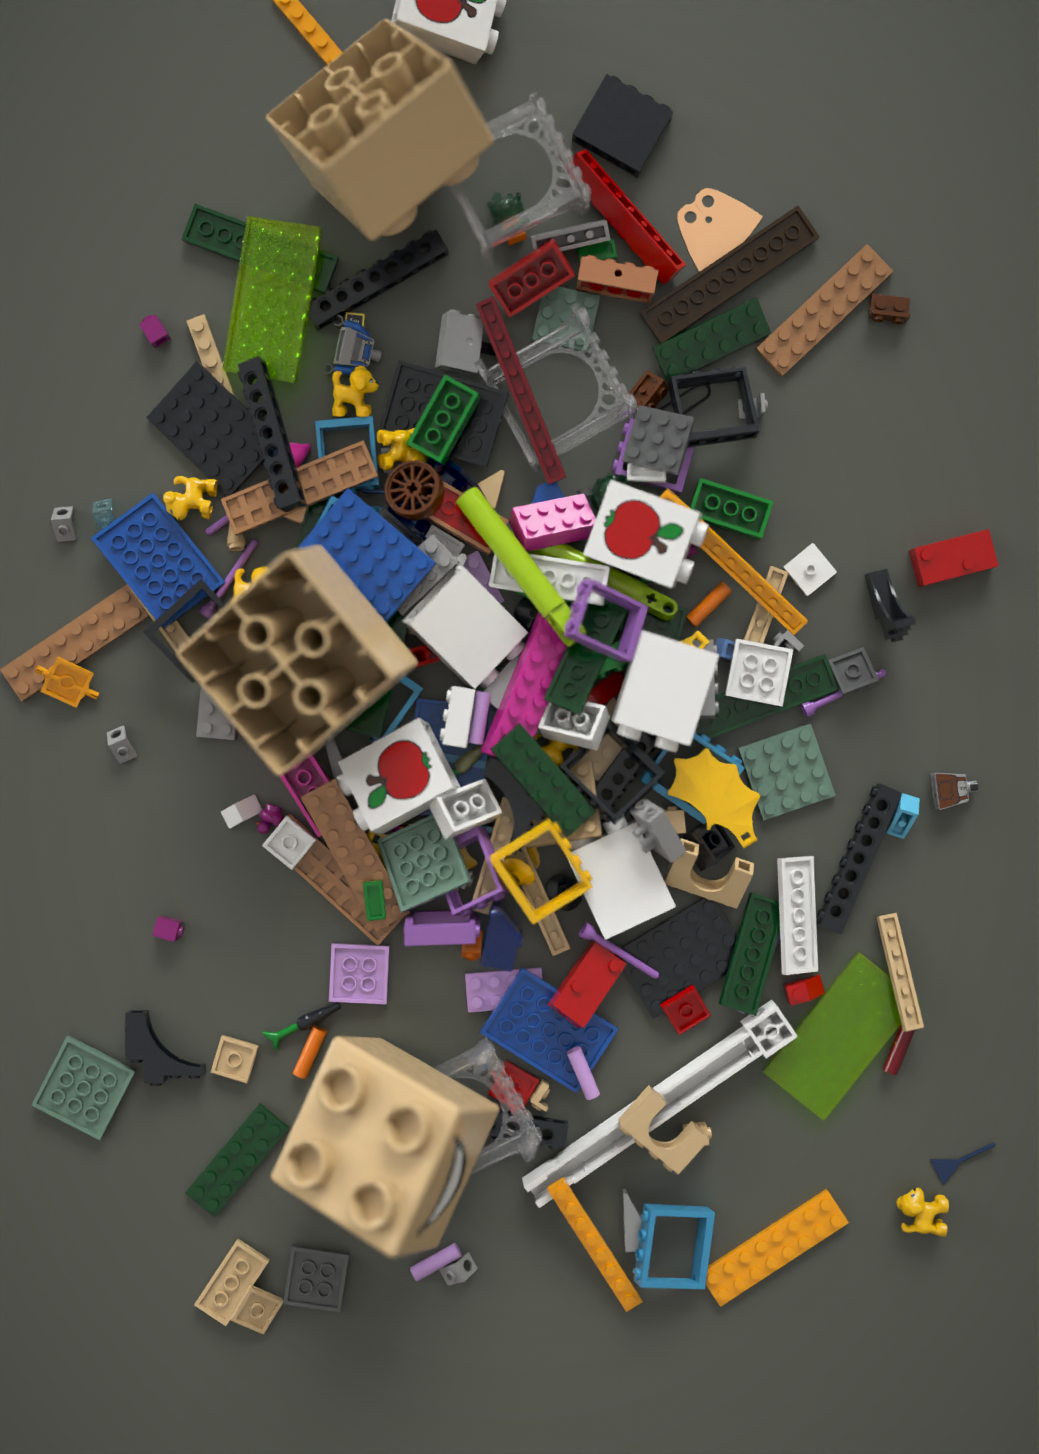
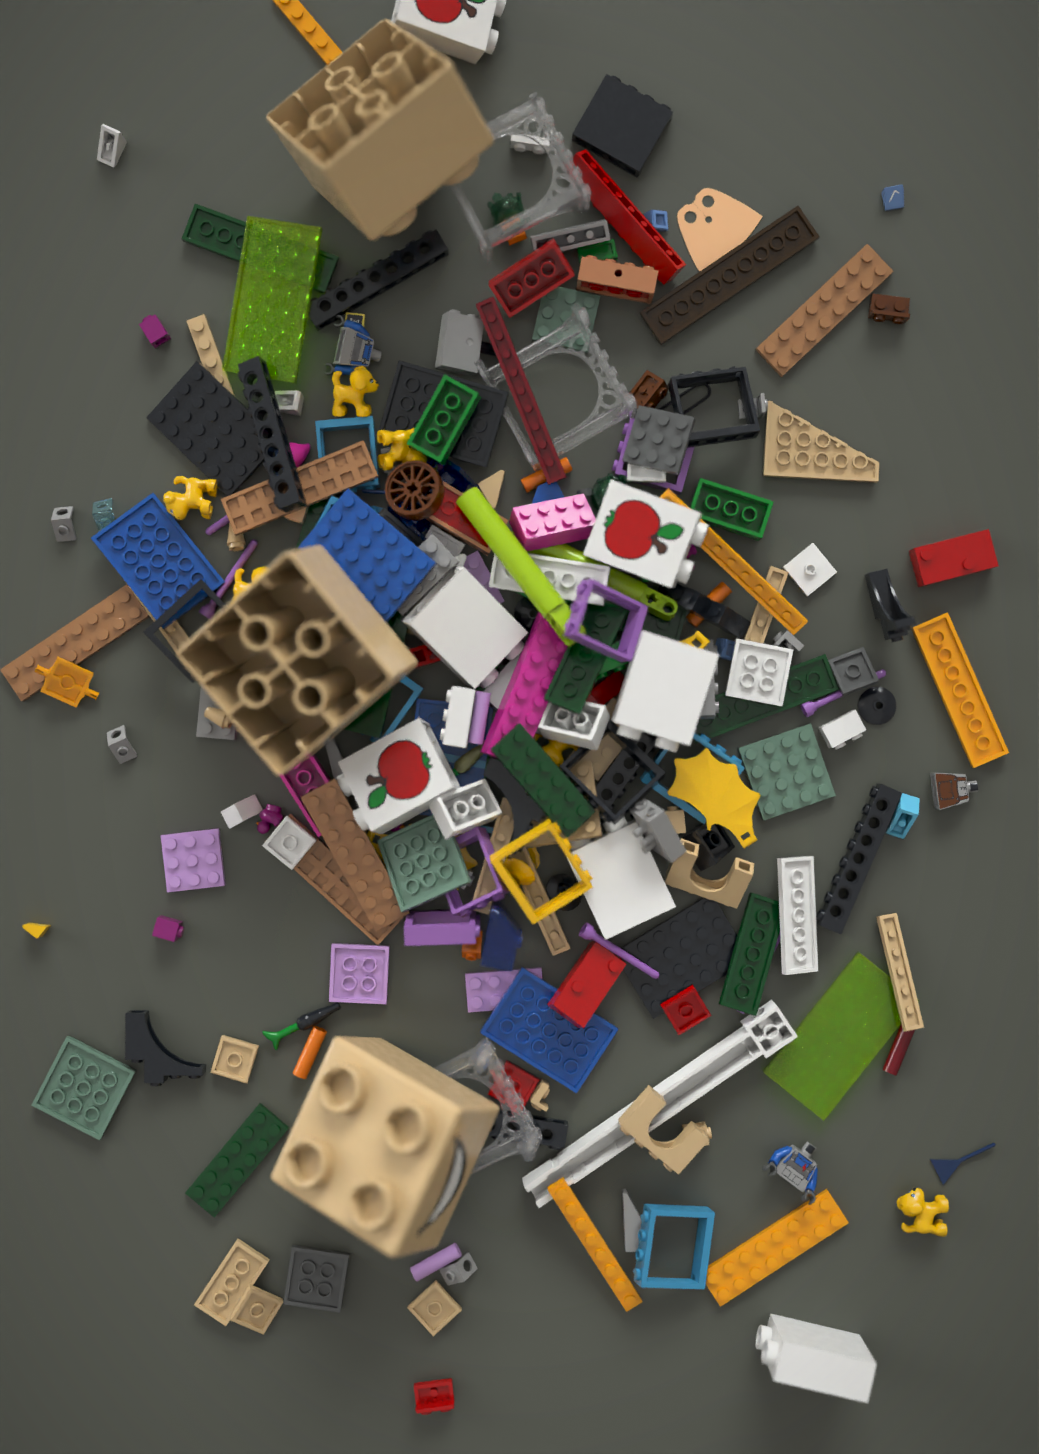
(36, 930): none -> yellow slope
(110, 145): none -> white slope
(193, 860): none -> lavender plate
(218, 717): none -> tan cone
(290, 401): none -> white slope
(374, 900): green tile -> none
(434, 1308): none -> tan plate
(434, 1396): none -> red bracket
(523, 143): none -> white plate
(537, 478): none -> orange piece
(583, 1073): lavender piece -> none
(657, 219): none -> medium blue slope
(707, 609): none -> black arch
(712, 339): dark green plate -> none
(796, 1168): none -> torso
(802, 451): none -> tan wing
(803, 989): red slope -> none
(816, 1357): none -> white brick
(842, 729): none -> white brick
(868, 709): none -> black dish
(893, 197): none -> medium blue slope
(960, 690): none -> light orange plate

